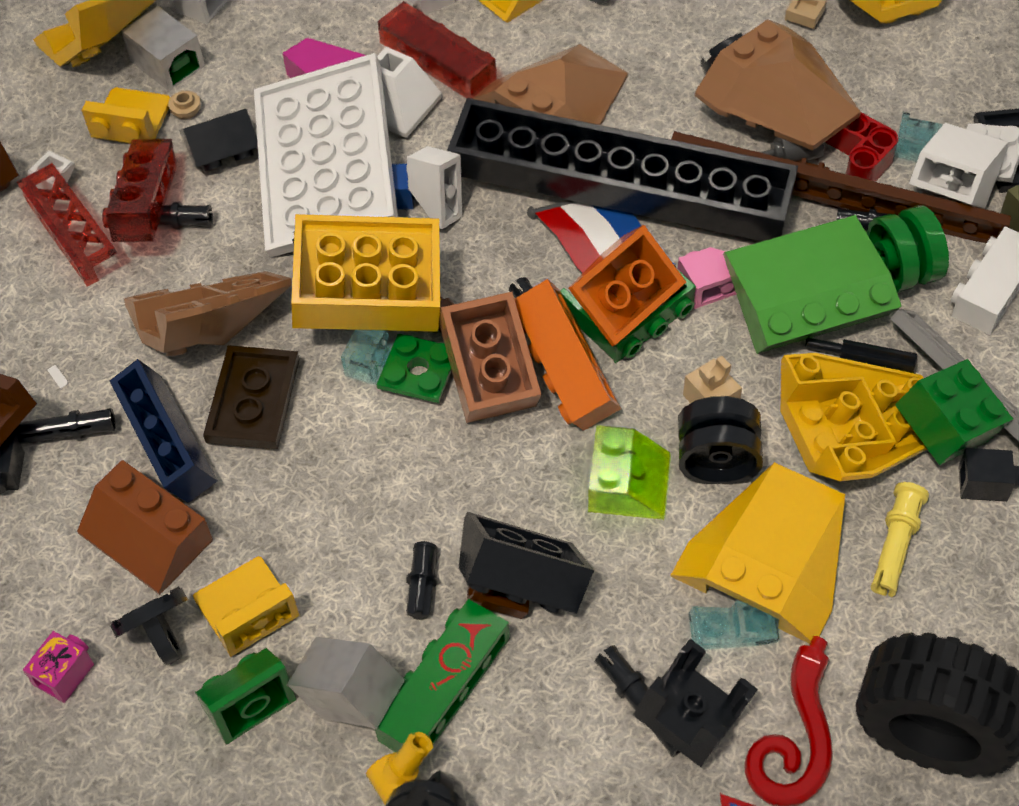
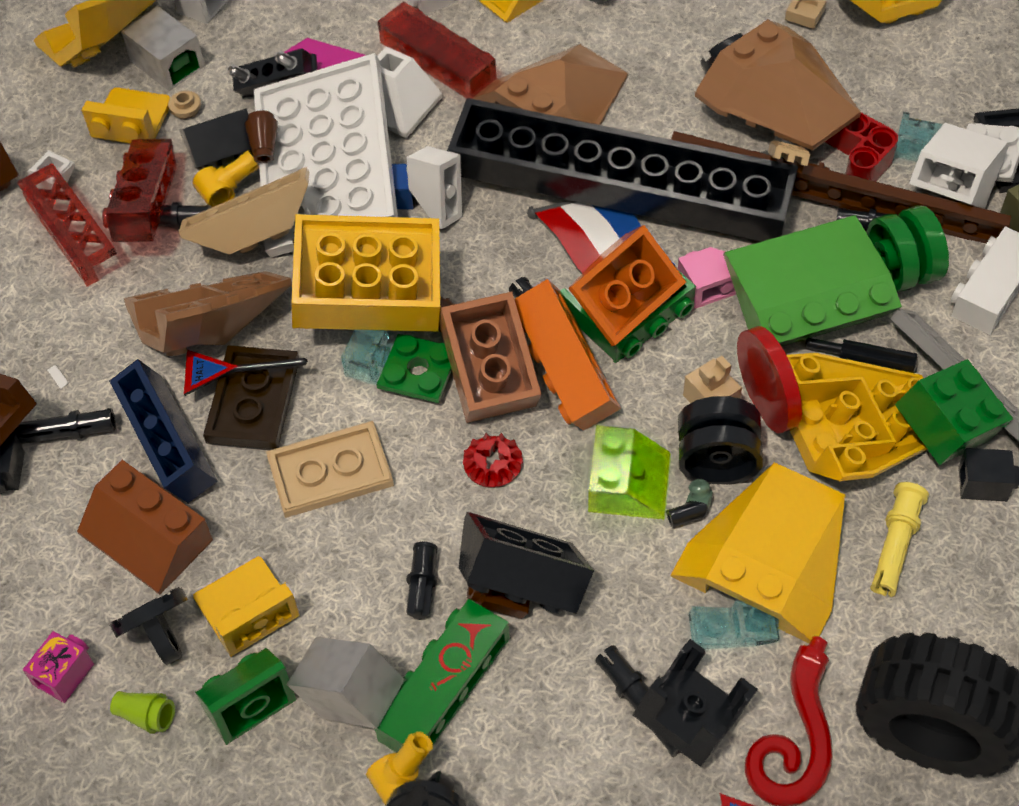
(146, 710): none -> lime cone
(204, 369): none -> piece
(219, 184): none -> yellow pin
(249, 217): none -> tan wedge
(262, 134): none -> reddish brown cone
(271, 70): none -> black piece
(329, 469): none -> tan tile
(502, 470): none -> red gear
(695, 506): none -> arm
(769, 379): none -> red piece
(789, 152): none -> tan tile

